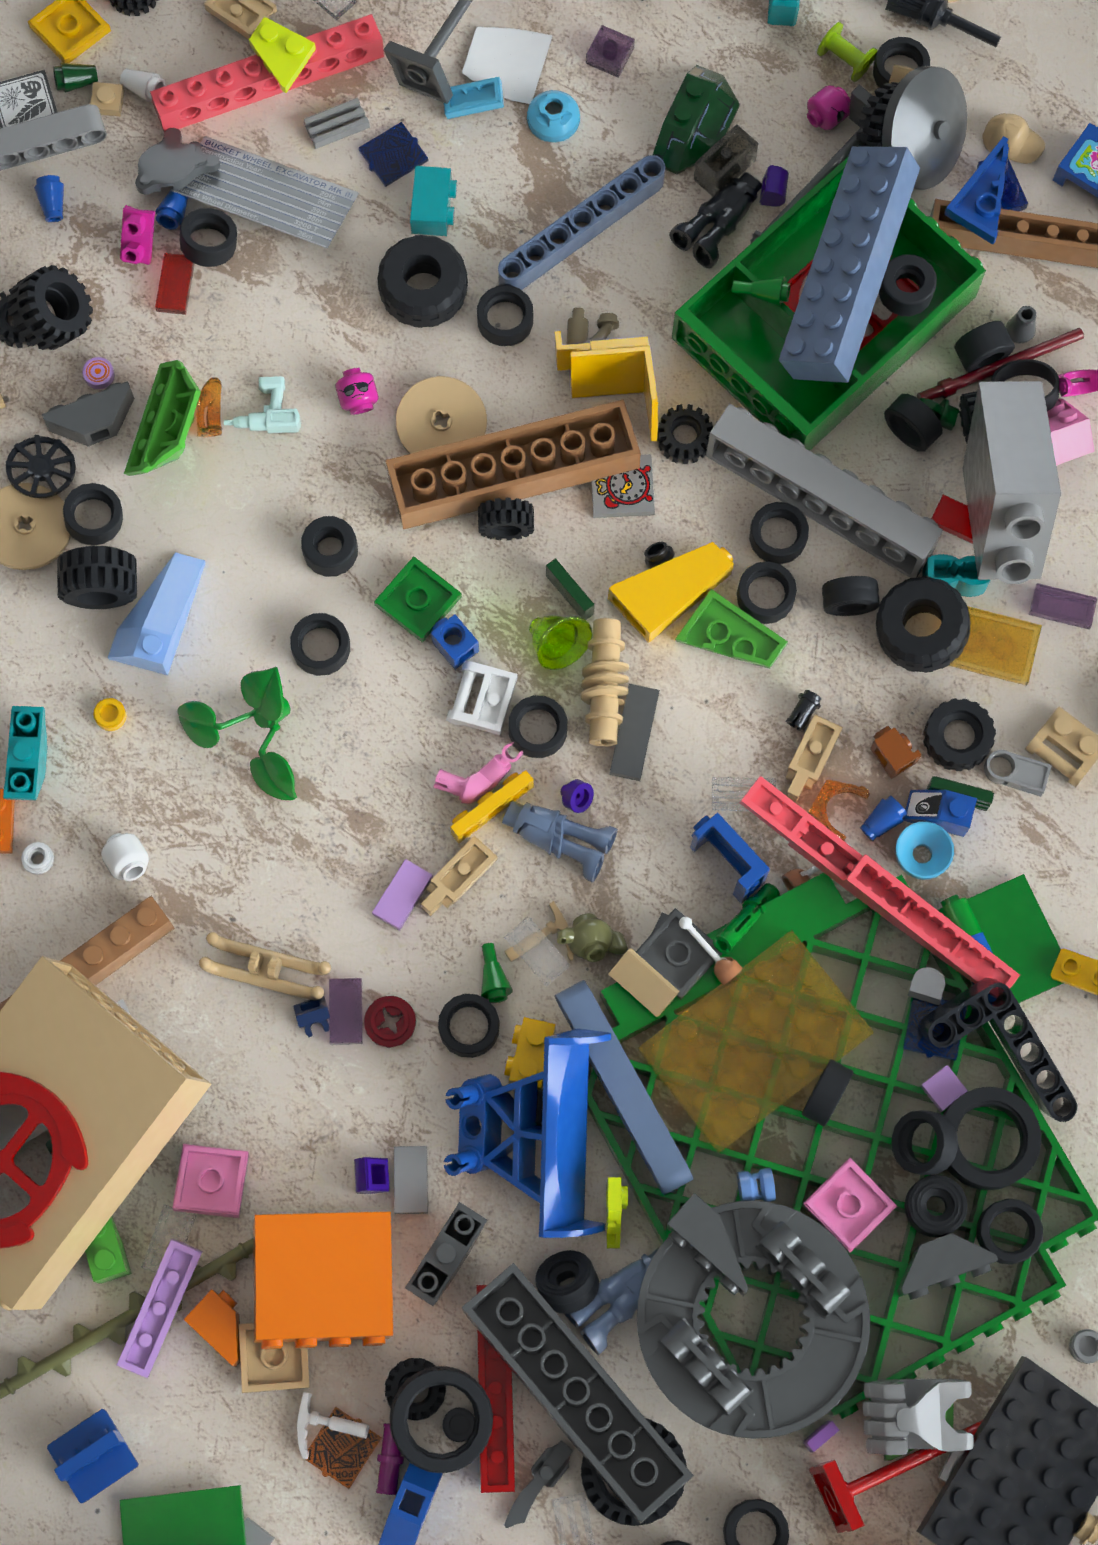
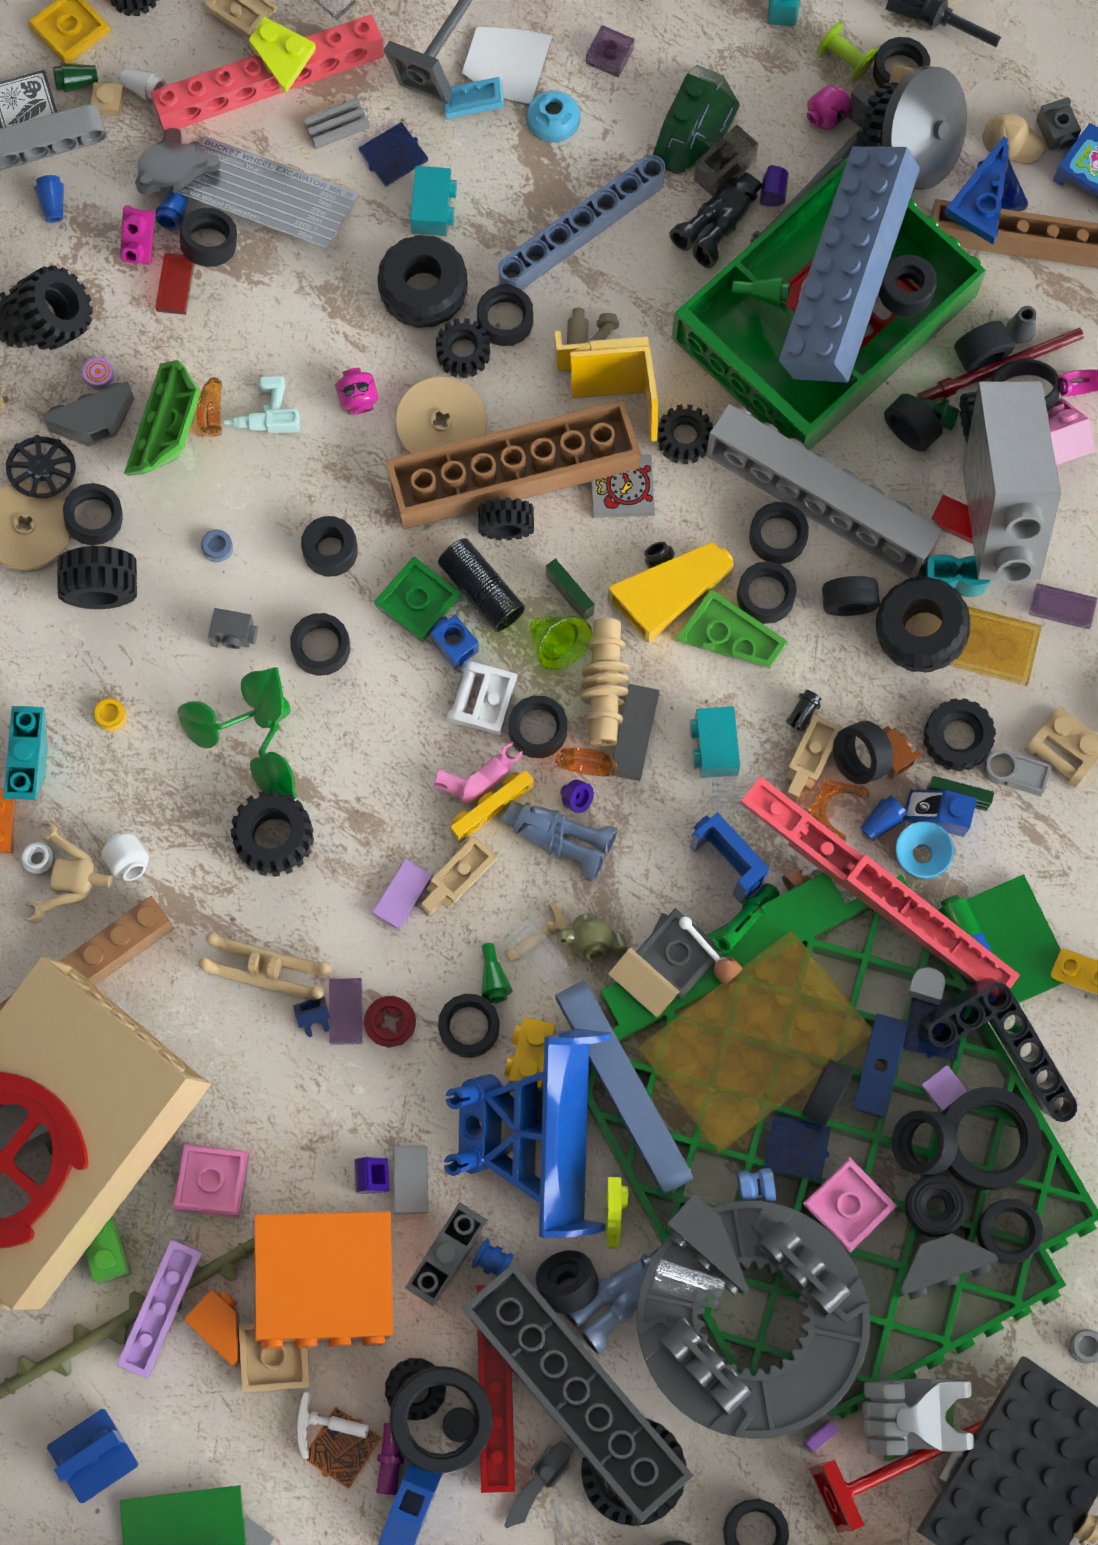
(68, 875): none -> tan piece
(156, 623): light blue wedge -> none
(217, 546): none -> sand blue tile
(232, 629): none -> dark grey brick
(263, 809): none -> black tyre
(458, 332): none -> black tyre
(474, 578): none -> black piece
(492, 1259): none -> blue bush
(606, 769): none -> clear orange helmet
(688, 1284): none -> clear tile
(716, 742): none -> teal brick
(797, 1148): none -> clear blue piece
(848, 760): none -> black tyre
(883, 1046): none -> dark blue tile
(1058, 124): none -> dark grey brick

